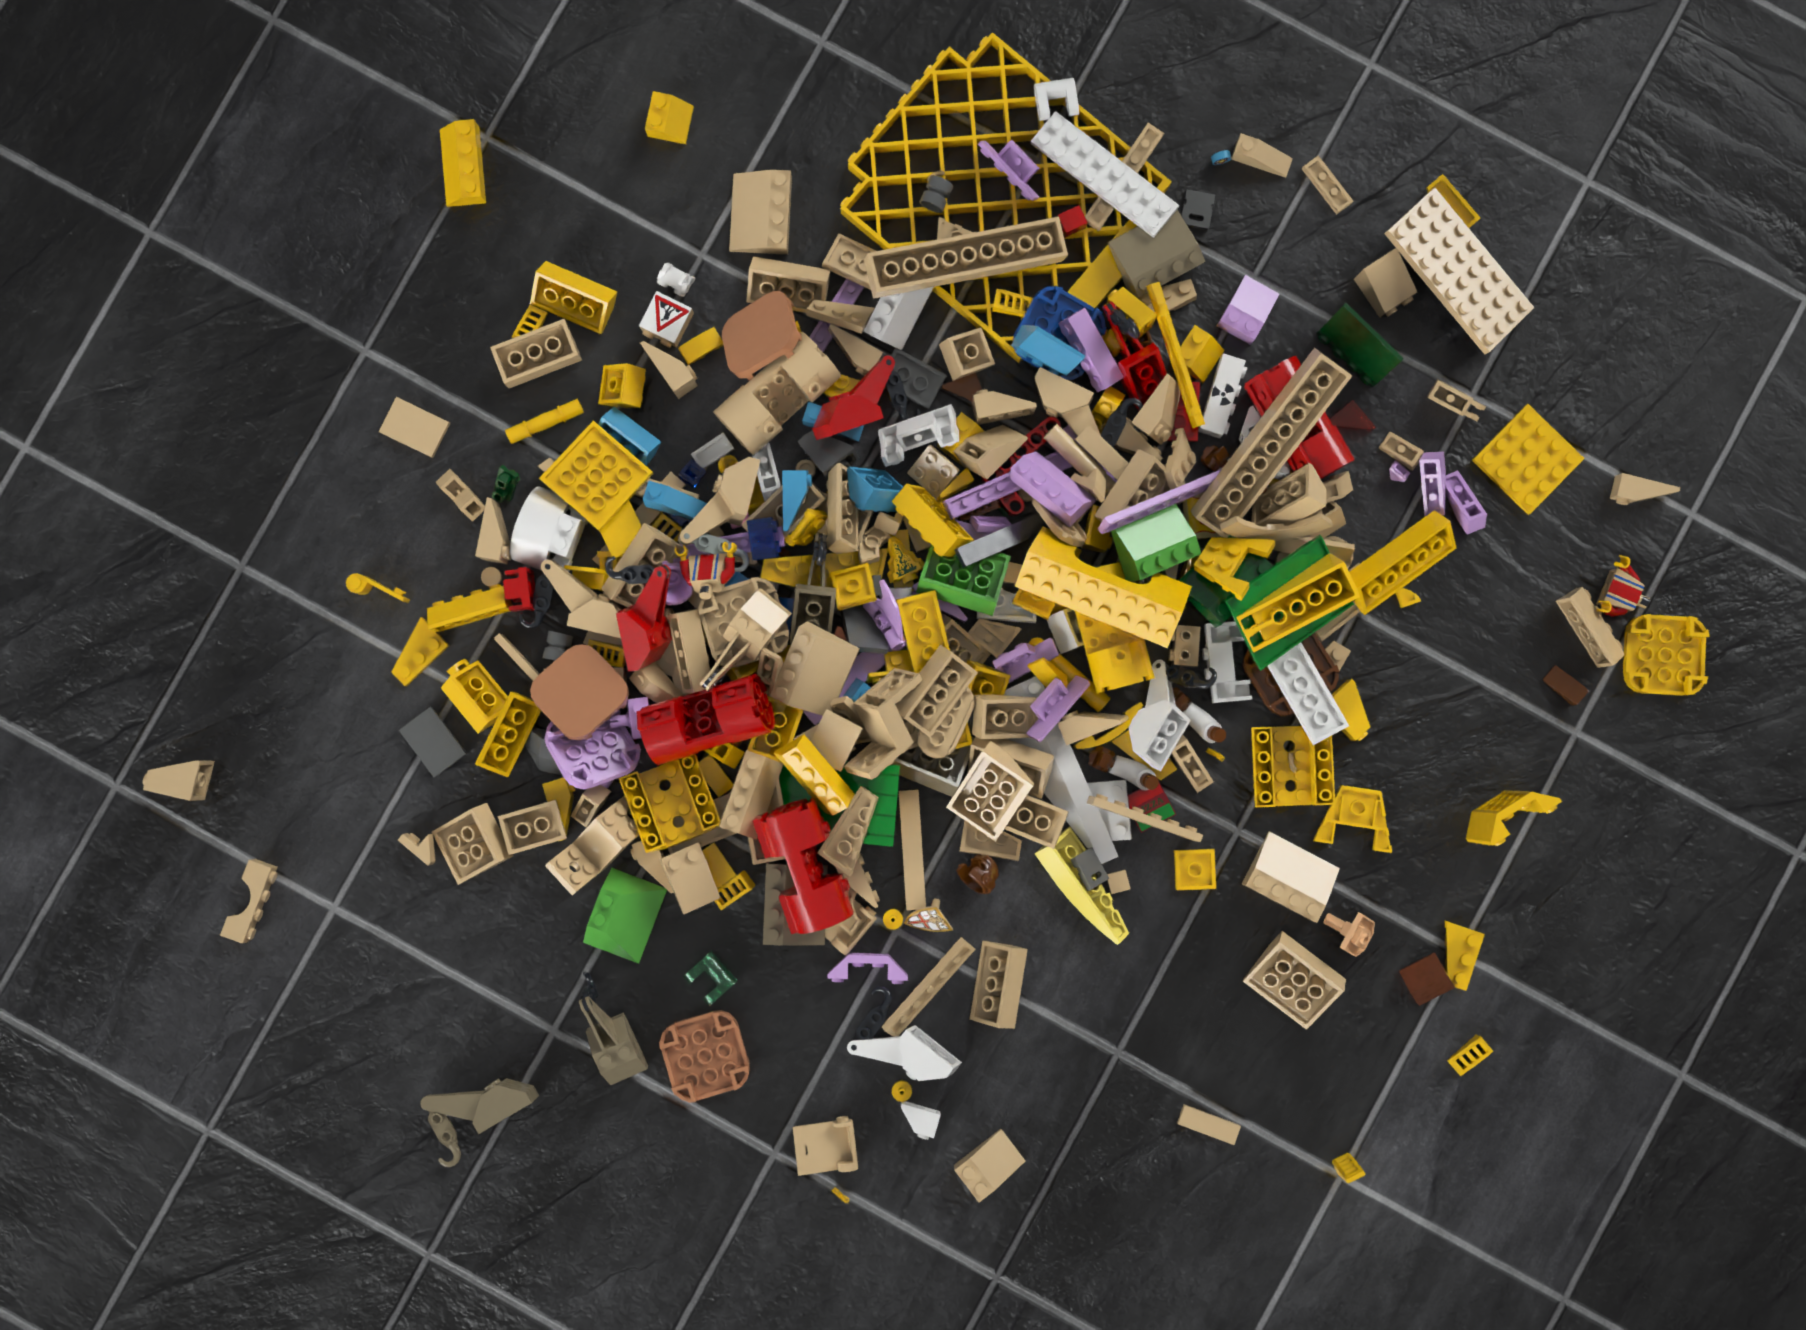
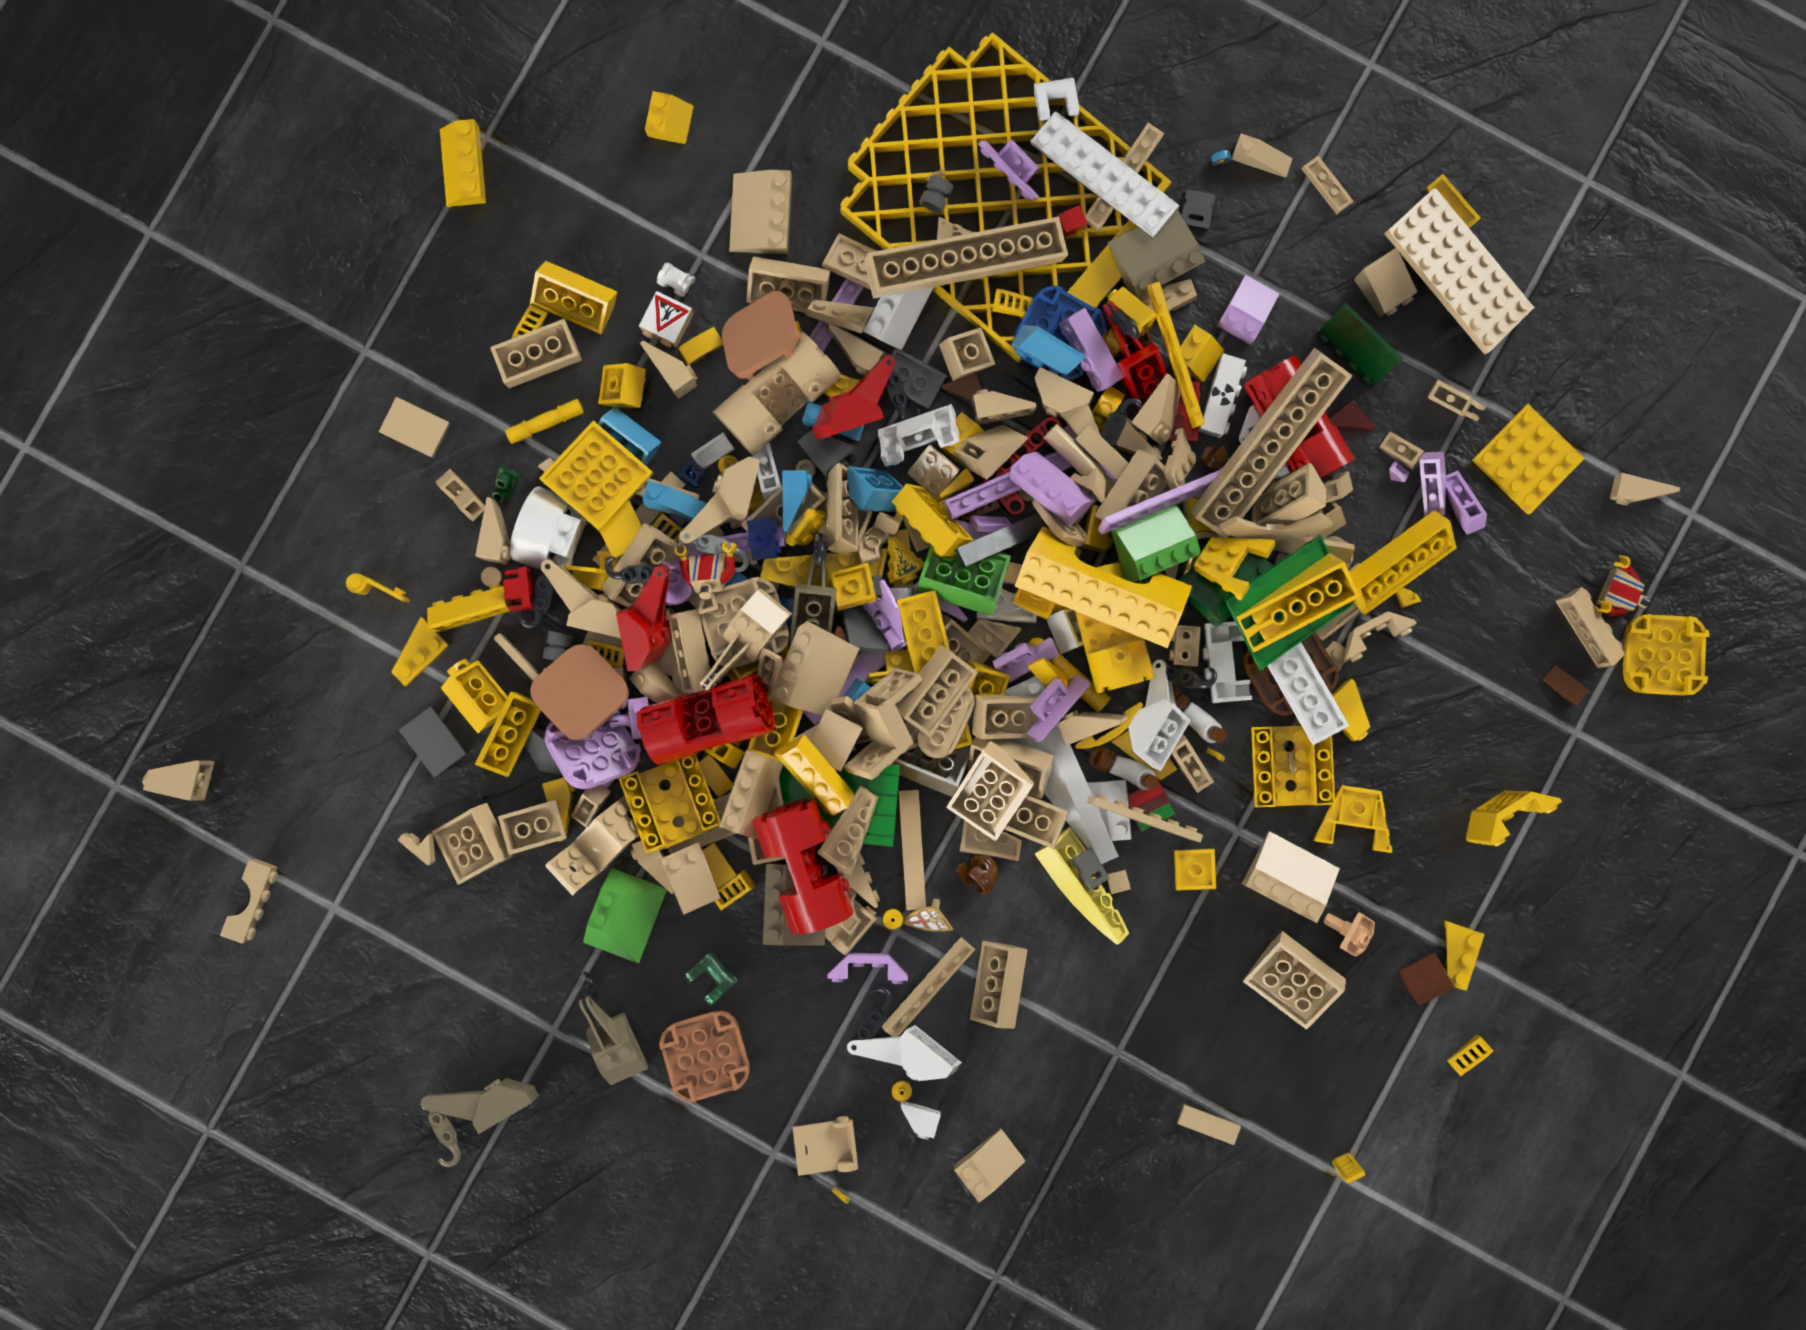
(1396, 623): none -> tan slope

